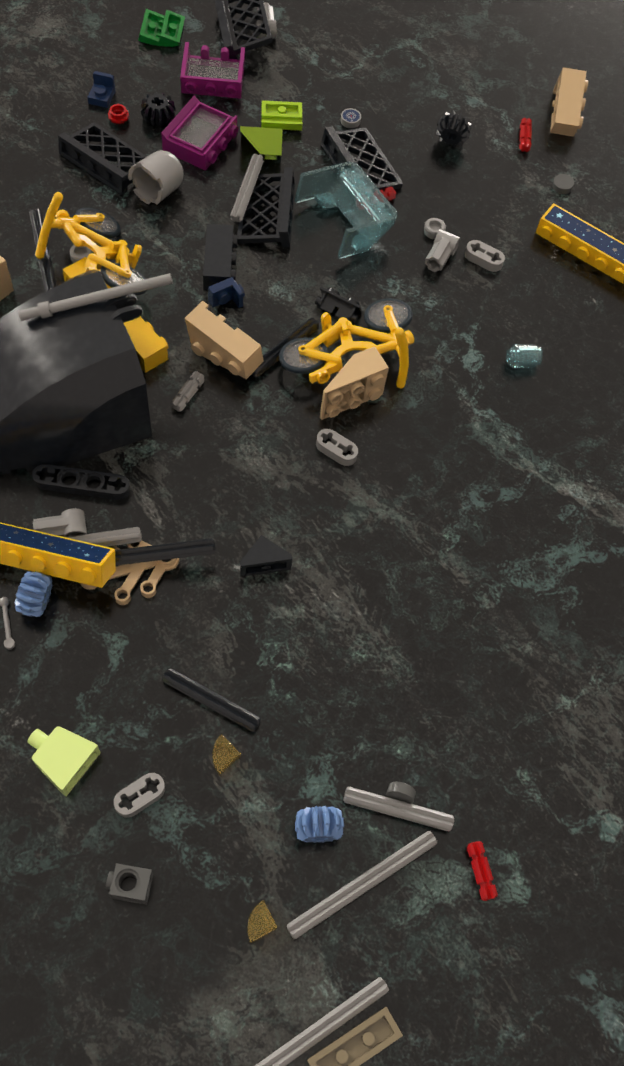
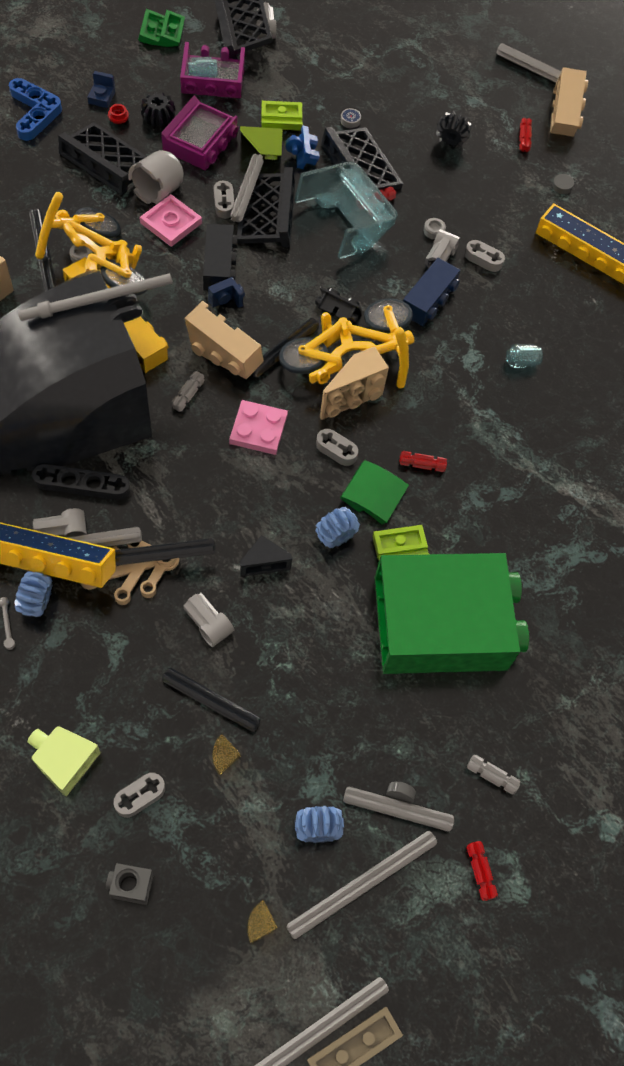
(46, 105): none -> blue beam
(171, 220): none -> bright pink plate
(203, 67): none -> clear light blue brick
(212, 625): none -> light grey piece
(220, 199): none -> light grey beam
(258, 427): none -> bright pink plate
(303, 148): none -> blue hips
(337, 527): none -> medium blue gear
(374, 491): none -> green slope
(400, 541): none -> lime plate
(423, 461): none -> red axle
(432, 290): none -> dark blue brick
(448, 613): none -> green brick
(493, 774): none -> light grey axle
(528, 62): none -> light grey axle

